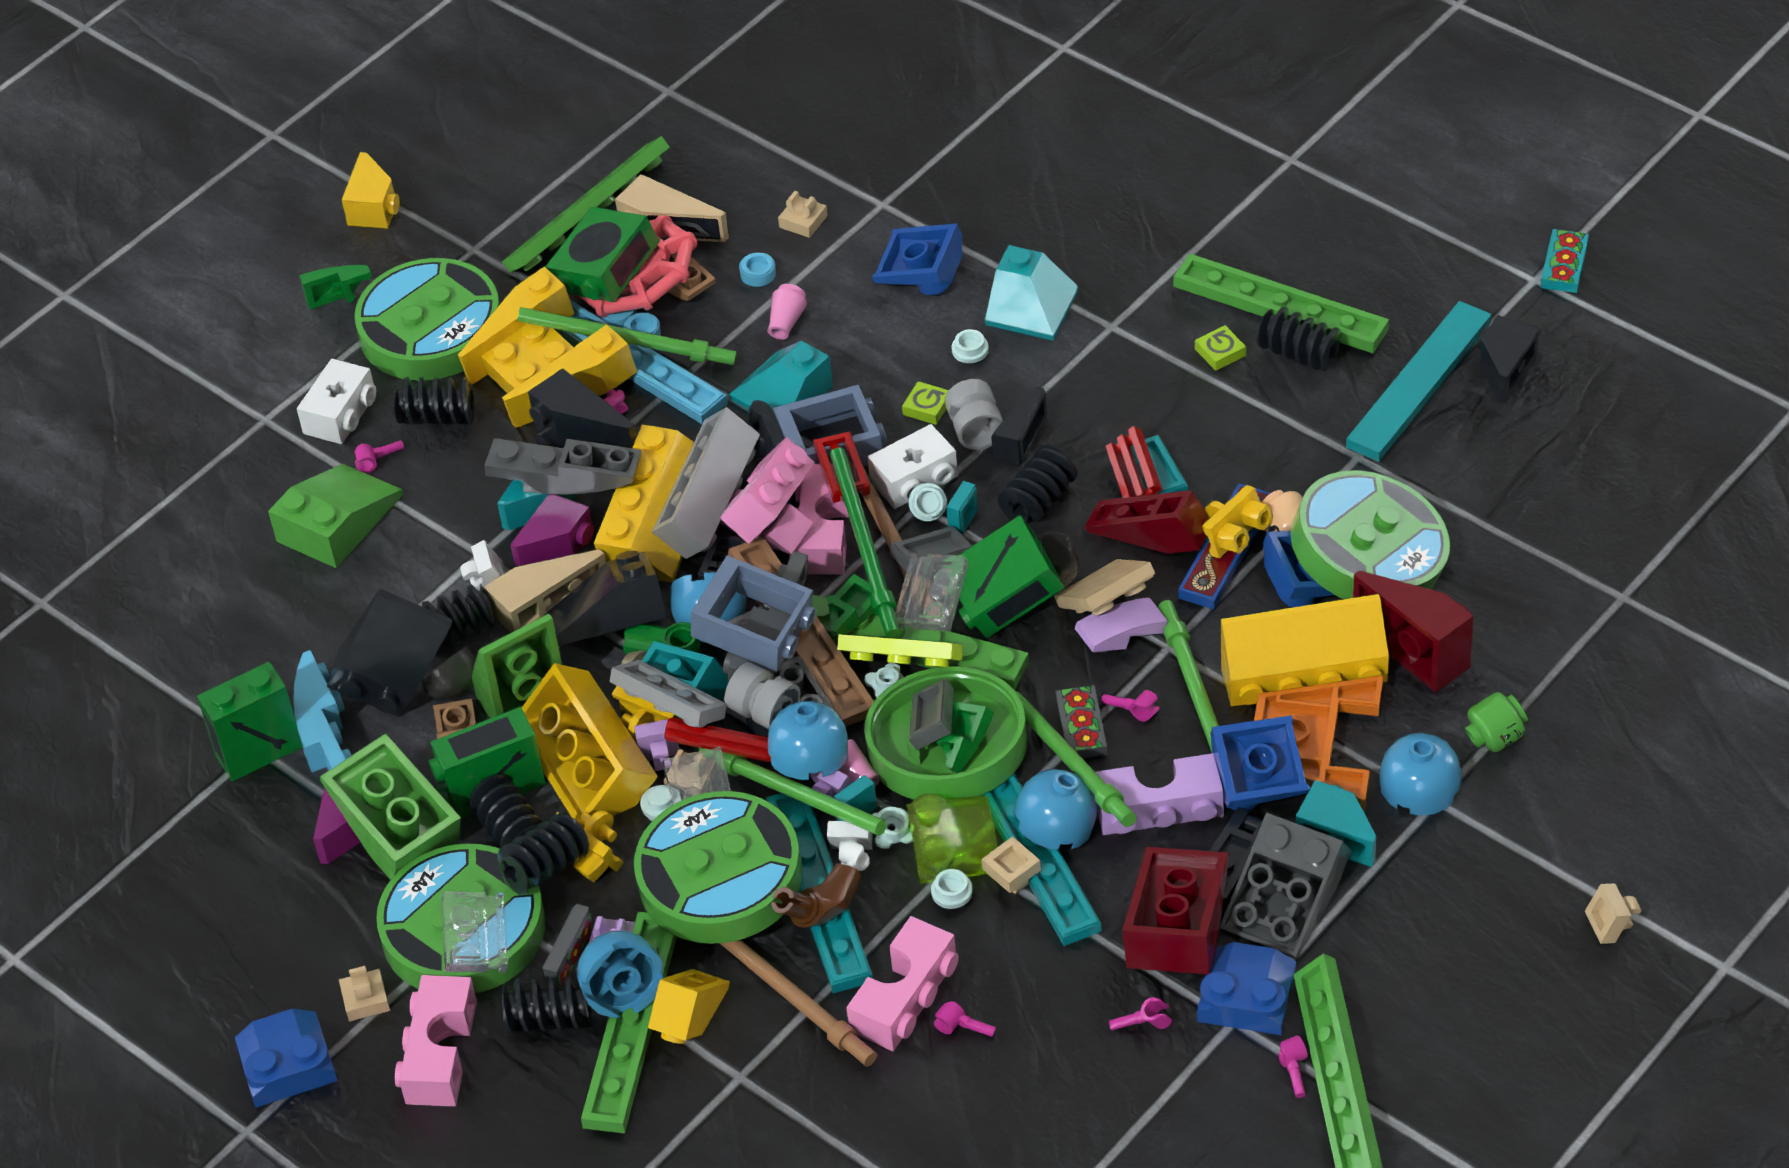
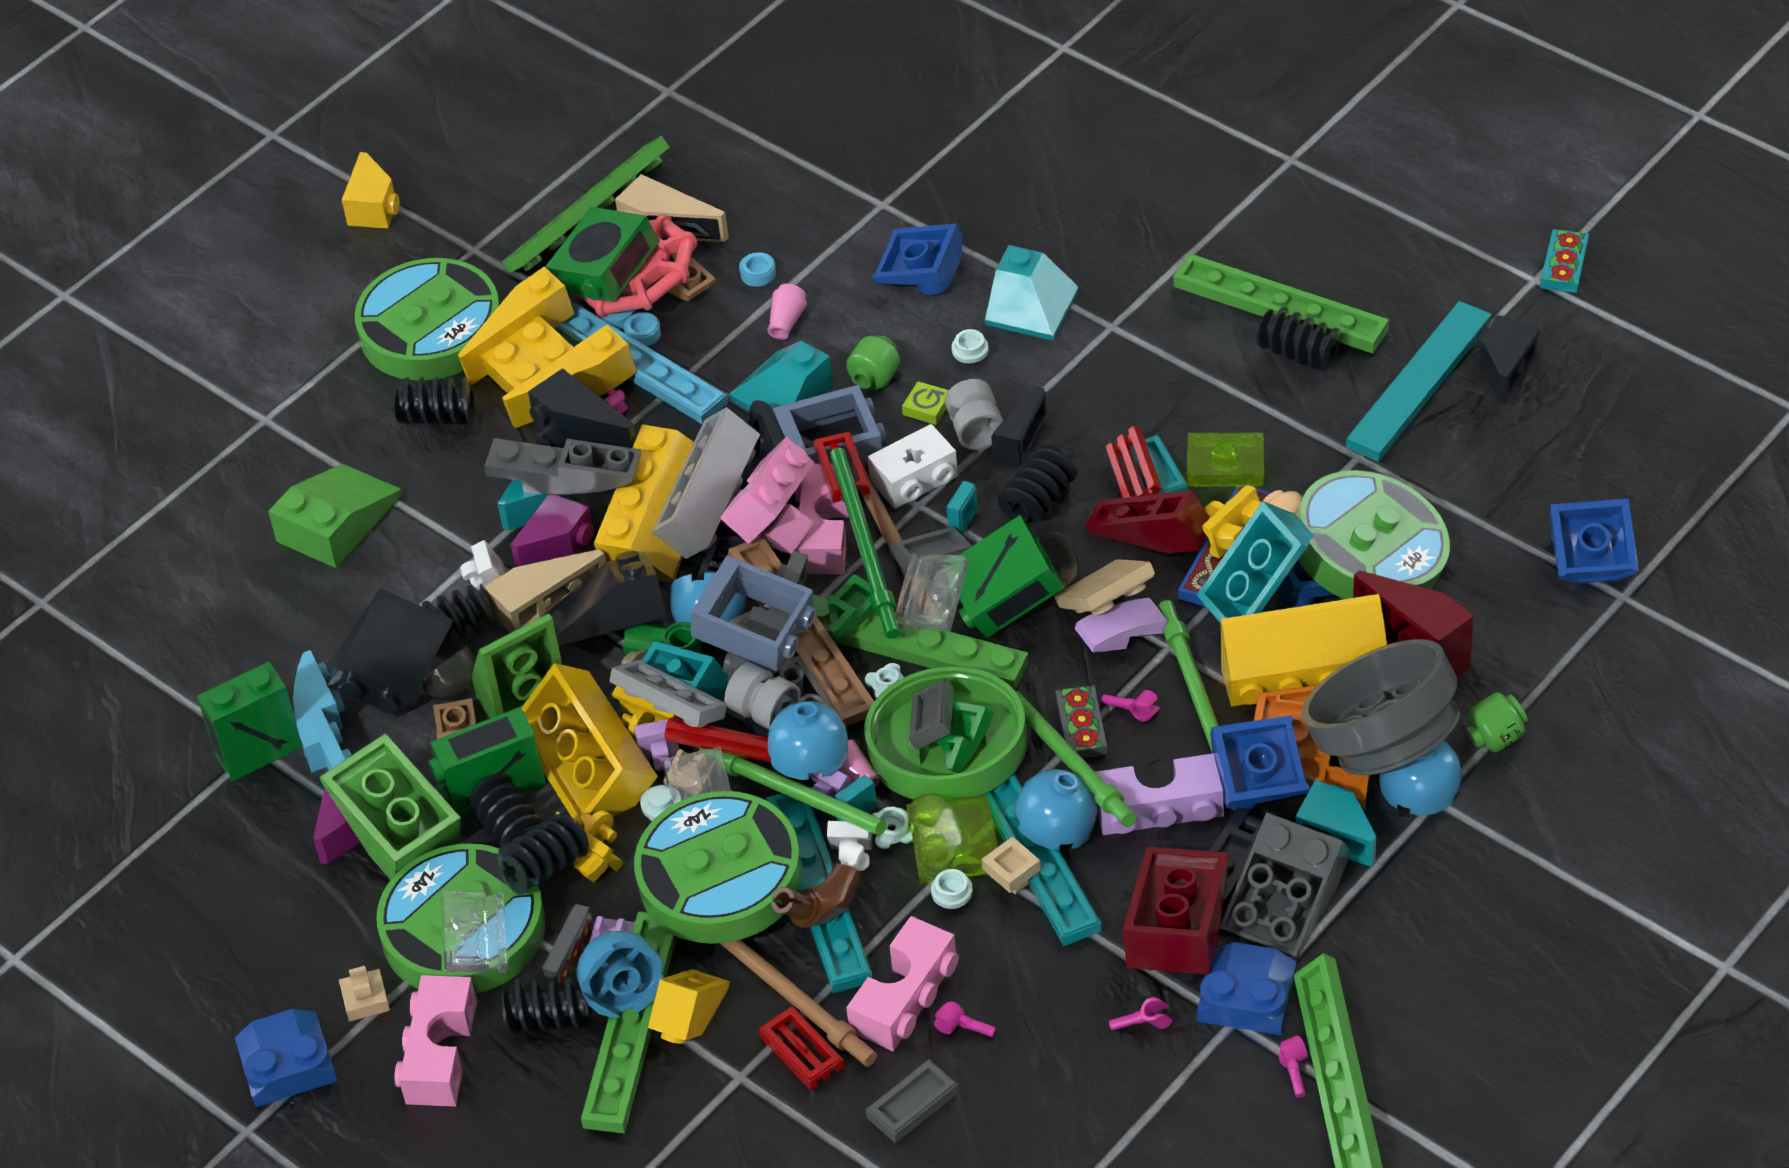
(332, 284): green slope -> none
(336, 401): white brick -> none
(367, 456): dark pink hand -> none
(696, 350): bright green bar -> none
(802, 215): tan tile -> none
(820, 1070): none -> red tile
(873, 362): none -> bright green head
(900, 650): neon yellow plate -> none
(912, 1101): none -> dark grey tile
(927, 501): light aqua plate -> none
(1220, 348): lime tile -> none
(1225, 459): none -> clear neon green plate
(1255, 563): none -> teal slope
(1384, 707): none -> dark grey wheel
(1593, 541): none -> blue slope
(1611, 912): tan tile -> none

